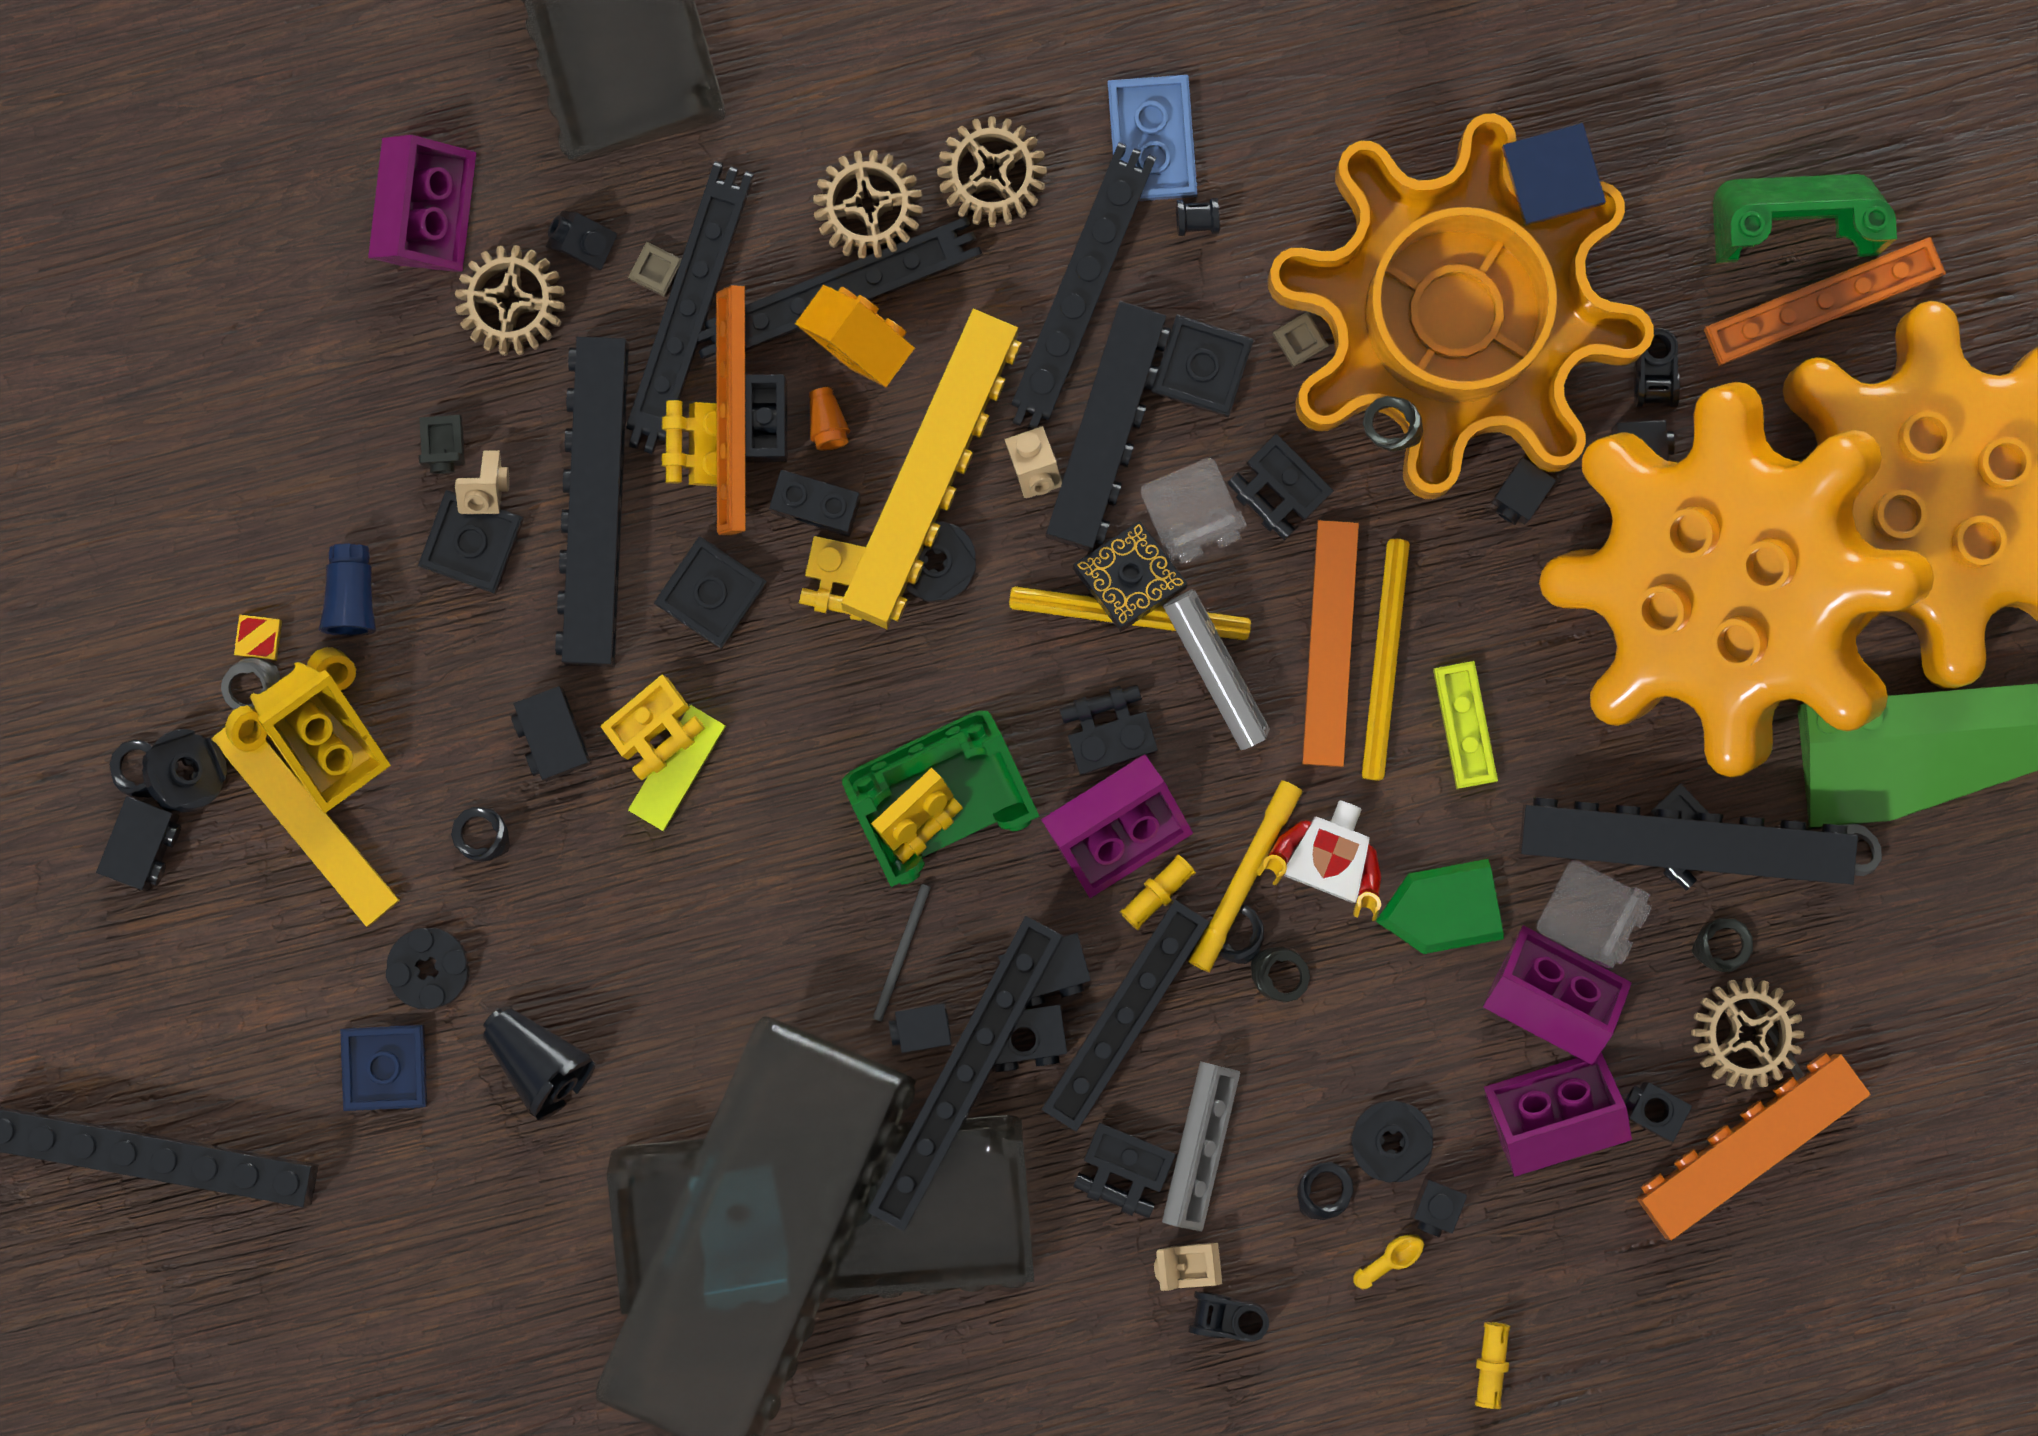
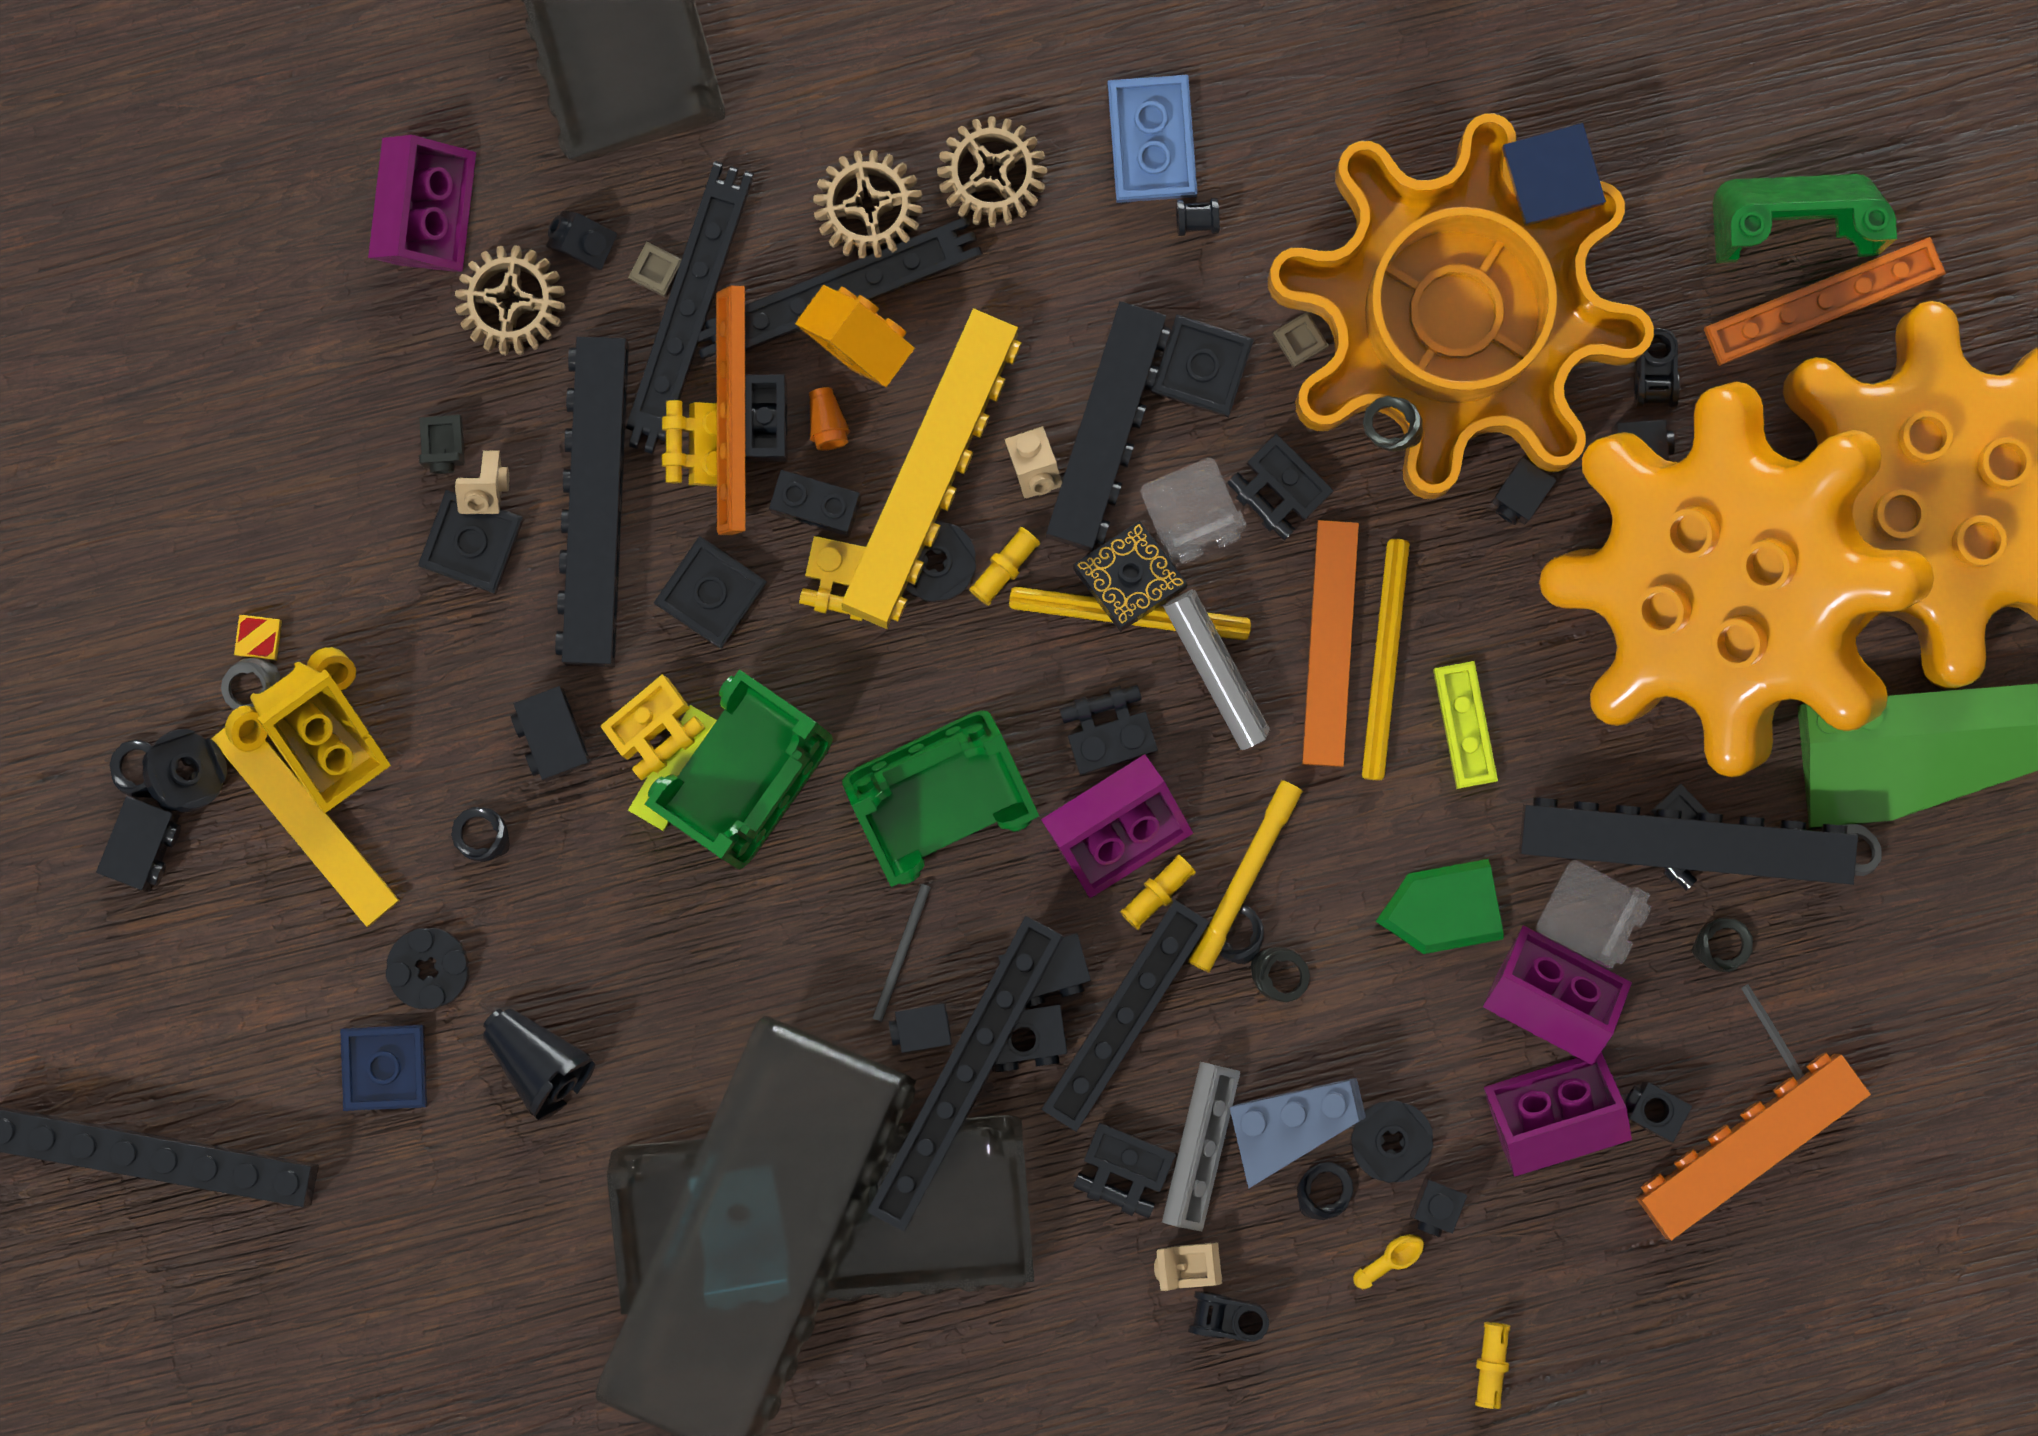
(348, 592): dark blue plant -> none
(742, 772): none -> green windscreen
(917, 816): yellow plate -> none
(1004, 566): none -> yellow pin
(1081, 286): black hinge -> none
(1291, 1124): none -> sand blue wedge
(1330, 858): torso -> none
(1735, 1017): tan gear -> none

